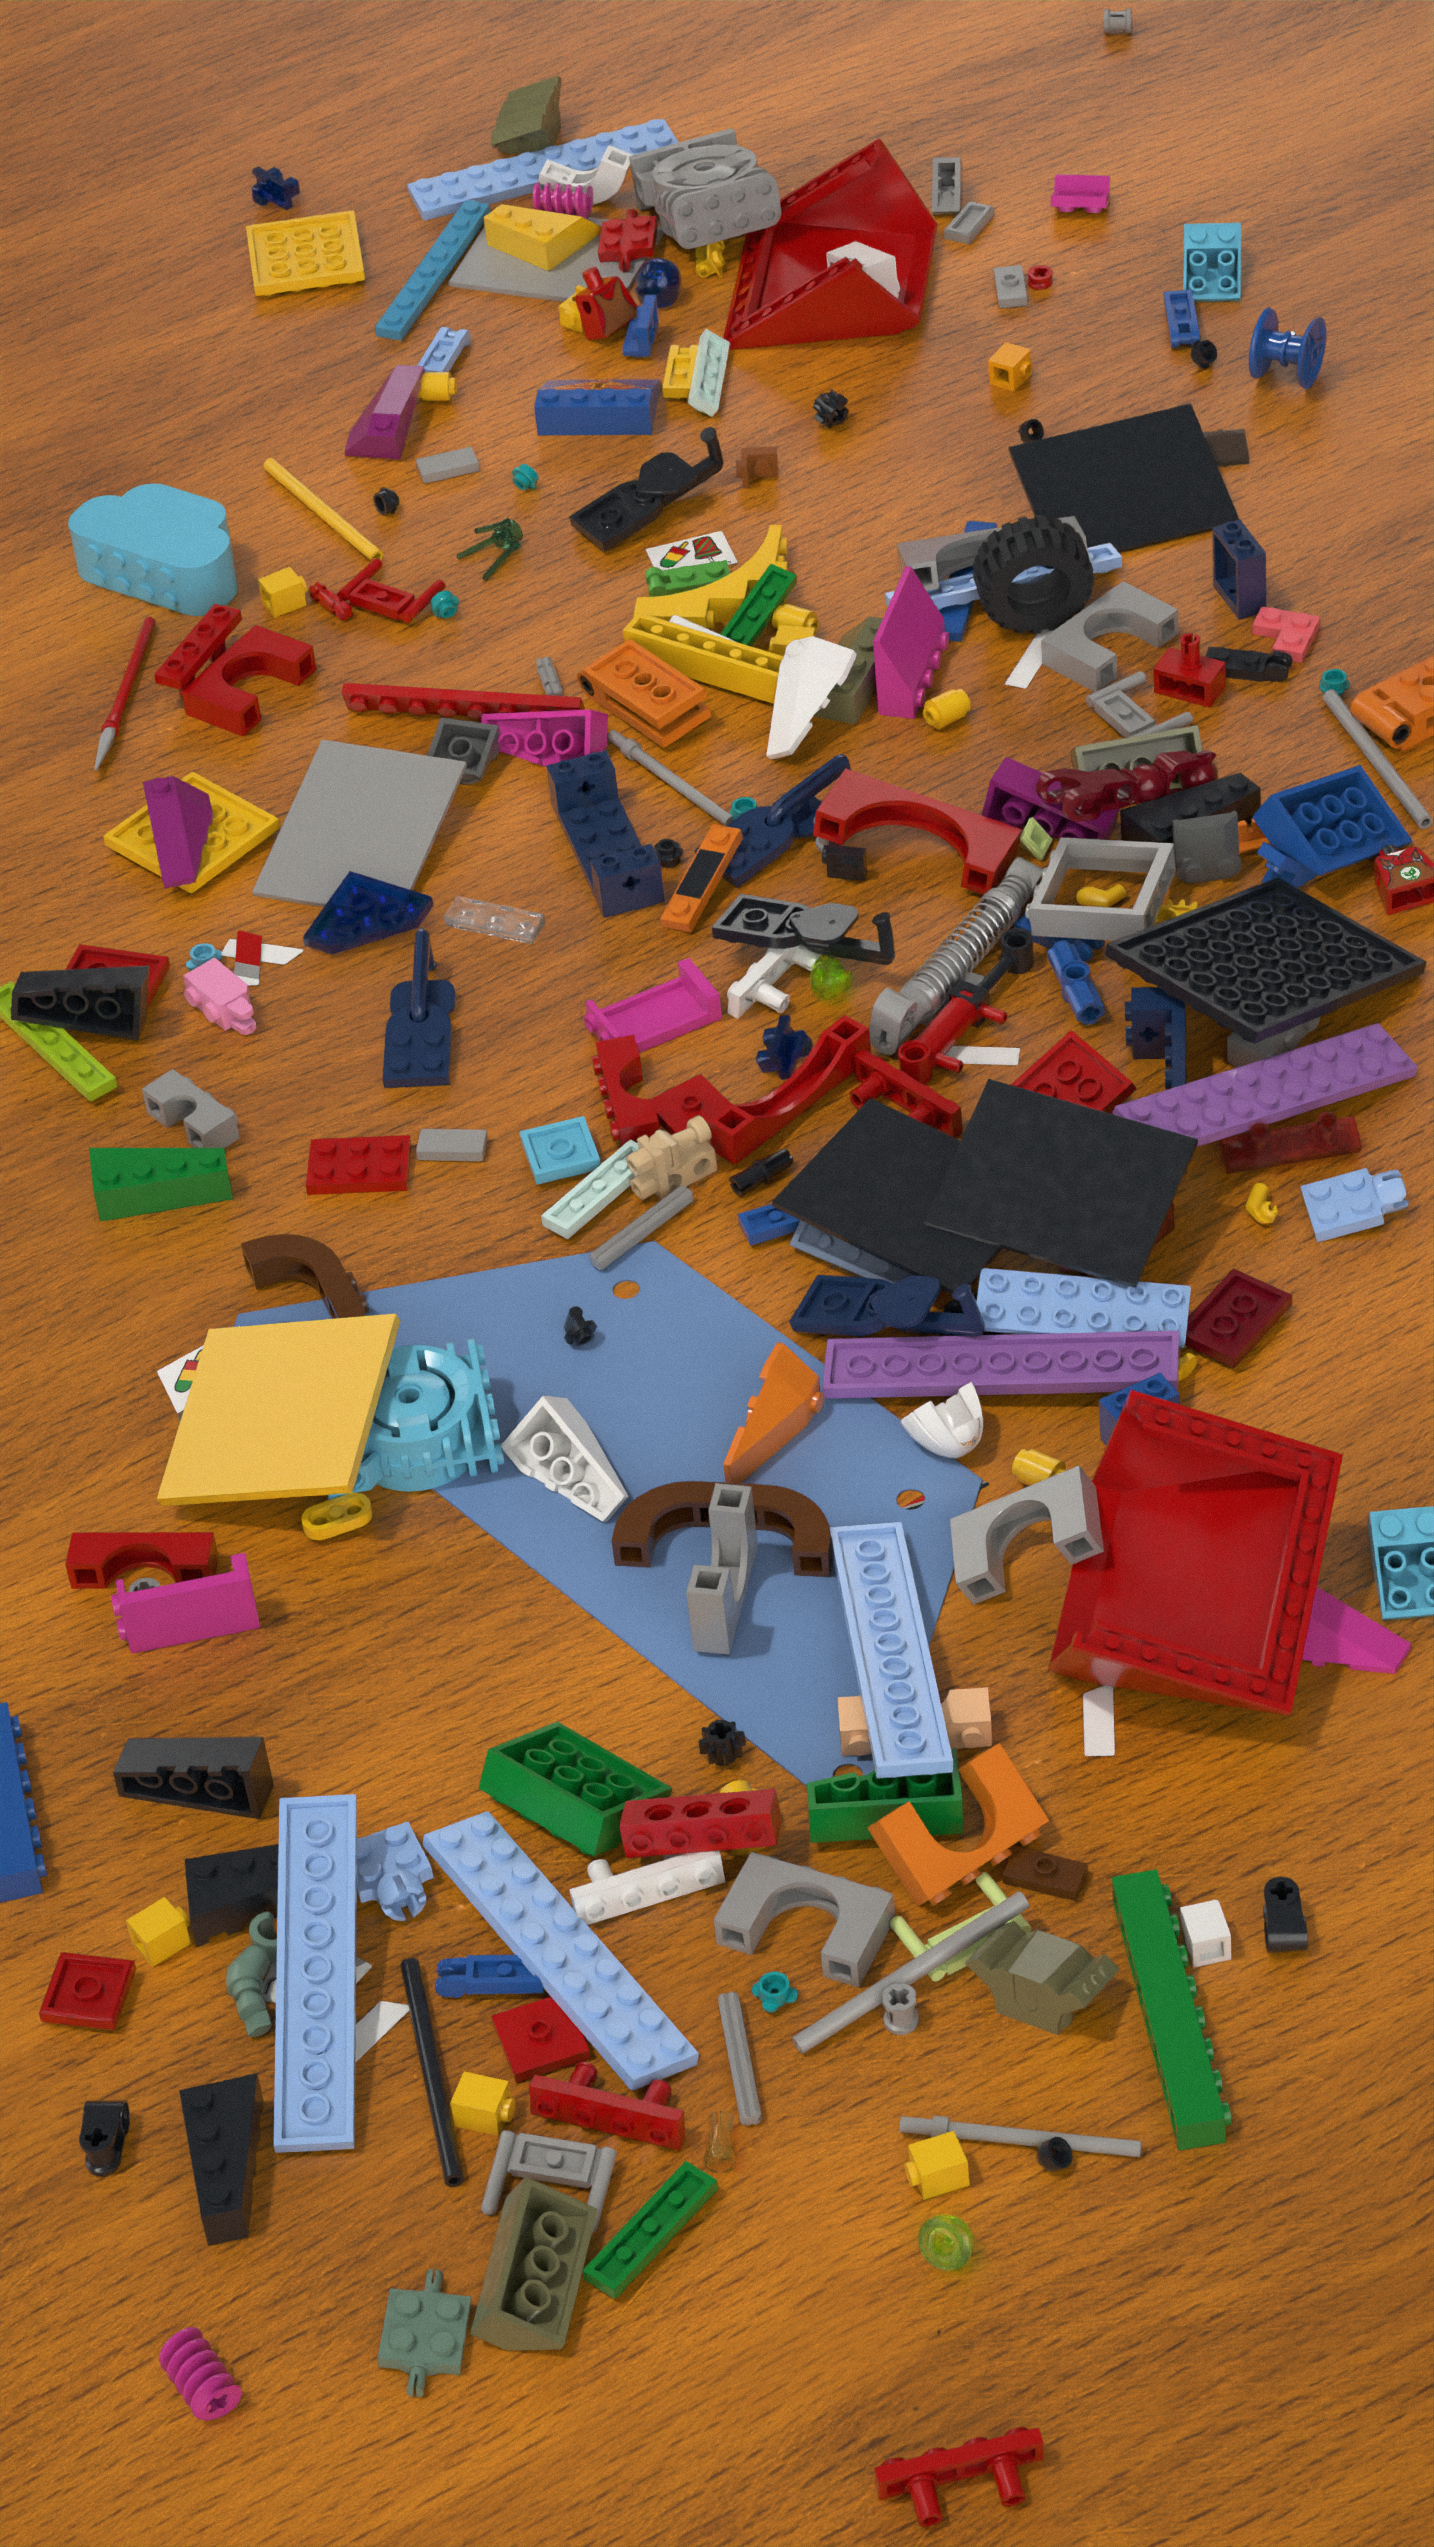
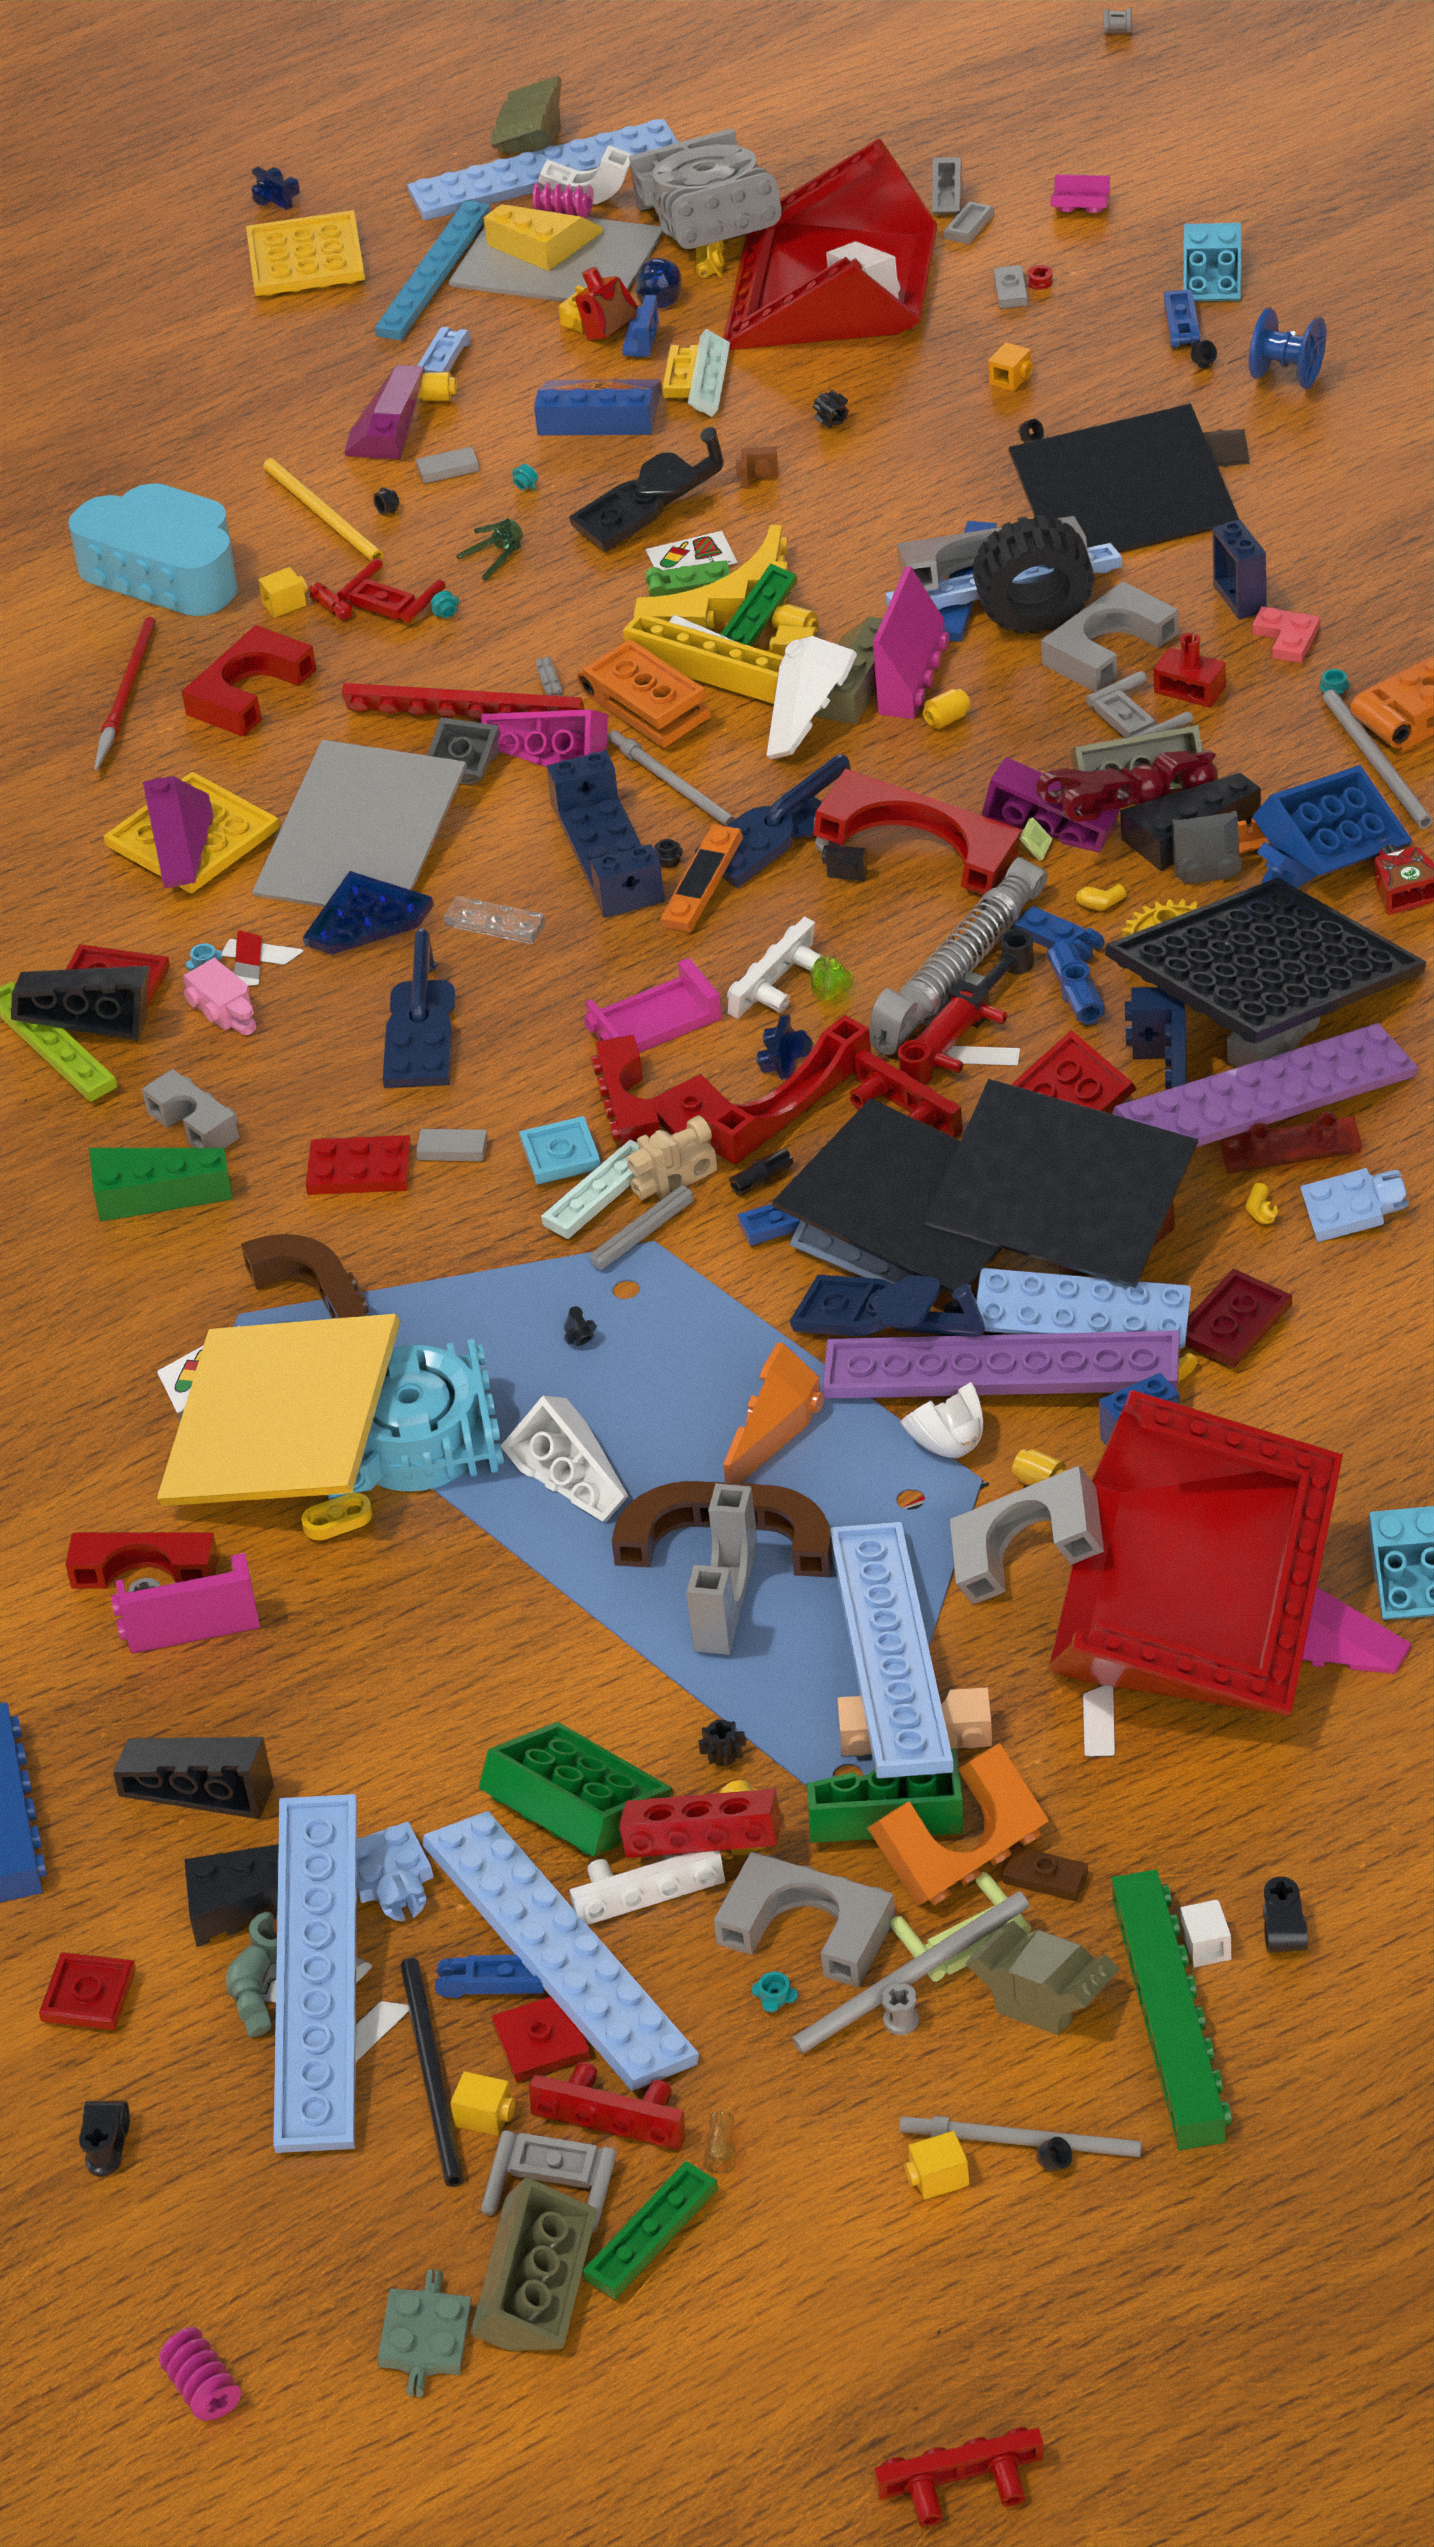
(159, 1931): yellow brick -> none
(202, 643): red plate -> none
(222, 2142): black wedge -> none
(628, 239): red plate -> none
(739, 2059): light grey axle -> none
(741, 806): teal plate -> none
(791, 924): black plate -> none
(946, 2242): clear neon green brick -> none
(1029, 662): white sticker -> none
(1101, 922): light grey window -> none
(1252, 664): black hinge -> none

